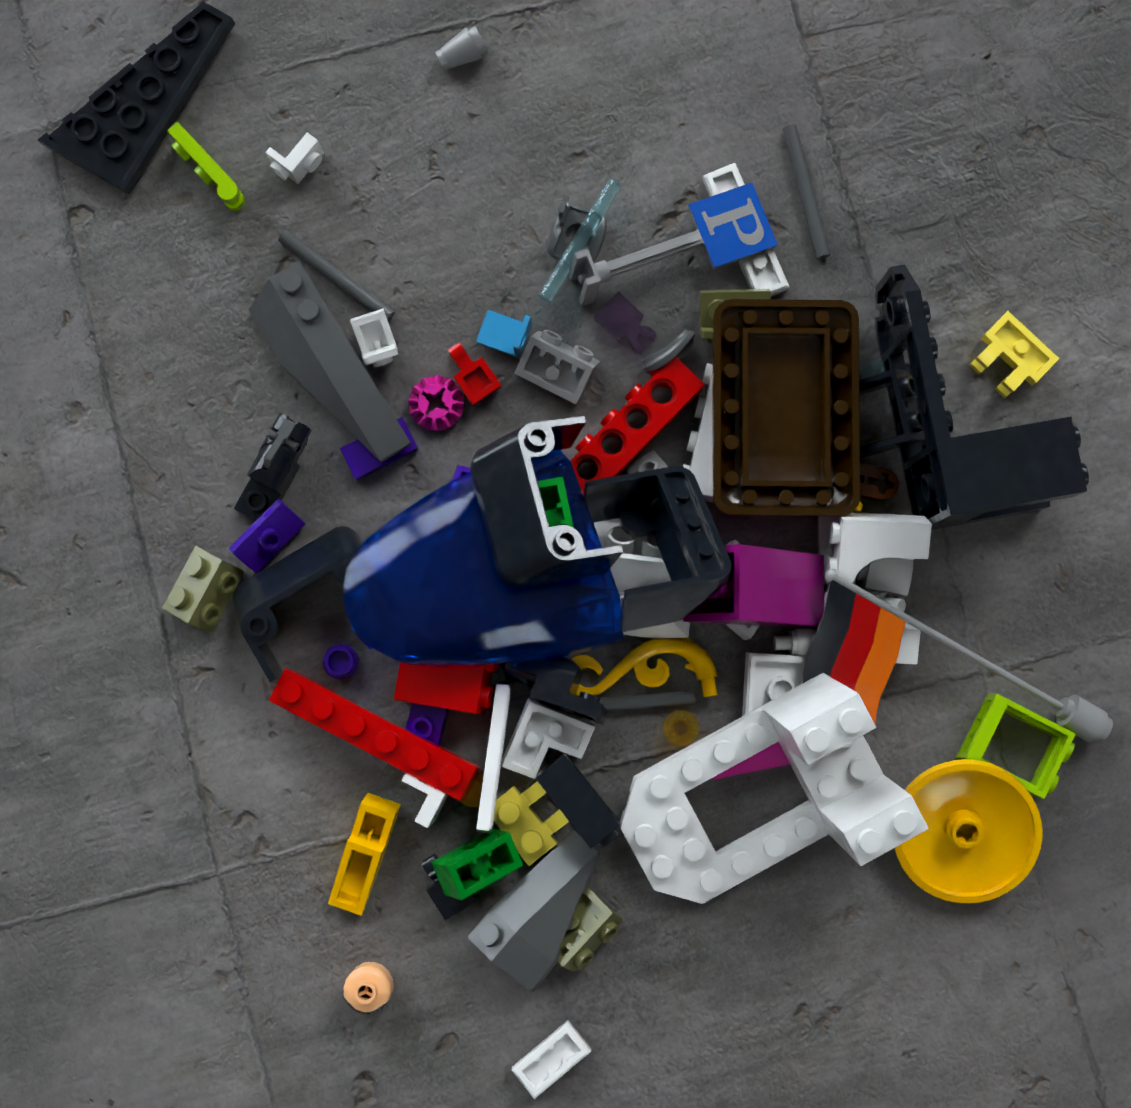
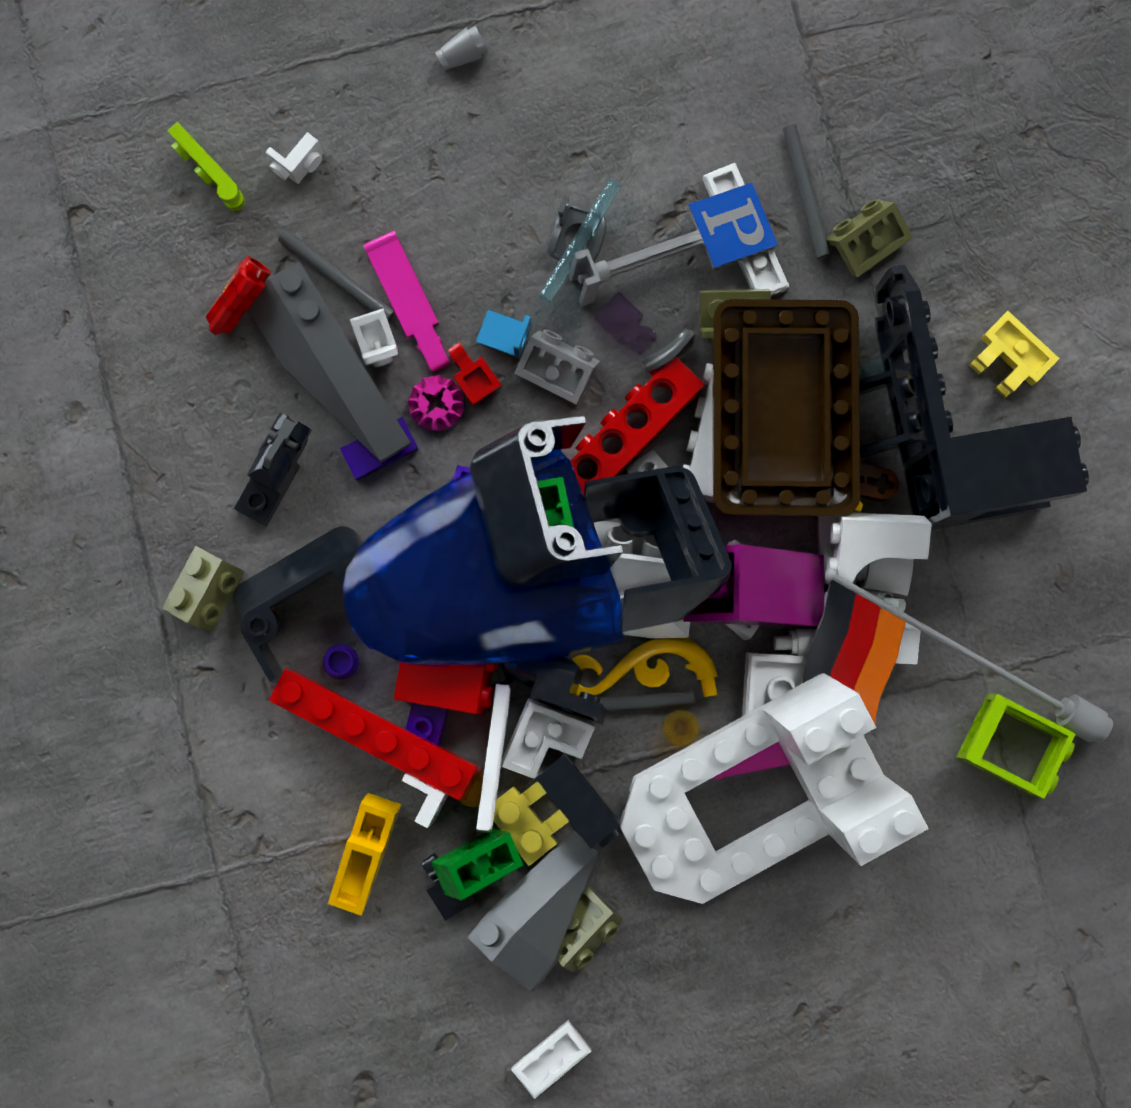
(136, 107): black wing -> none
(237, 295): none -> red rock
(267, 535): dark purple plate -> none
(373, 976): light nougat head -> none
(407, 297): none -> dark pink piece
(870, 236): none -> olive bracket
(979, 832): yellow dish -> none

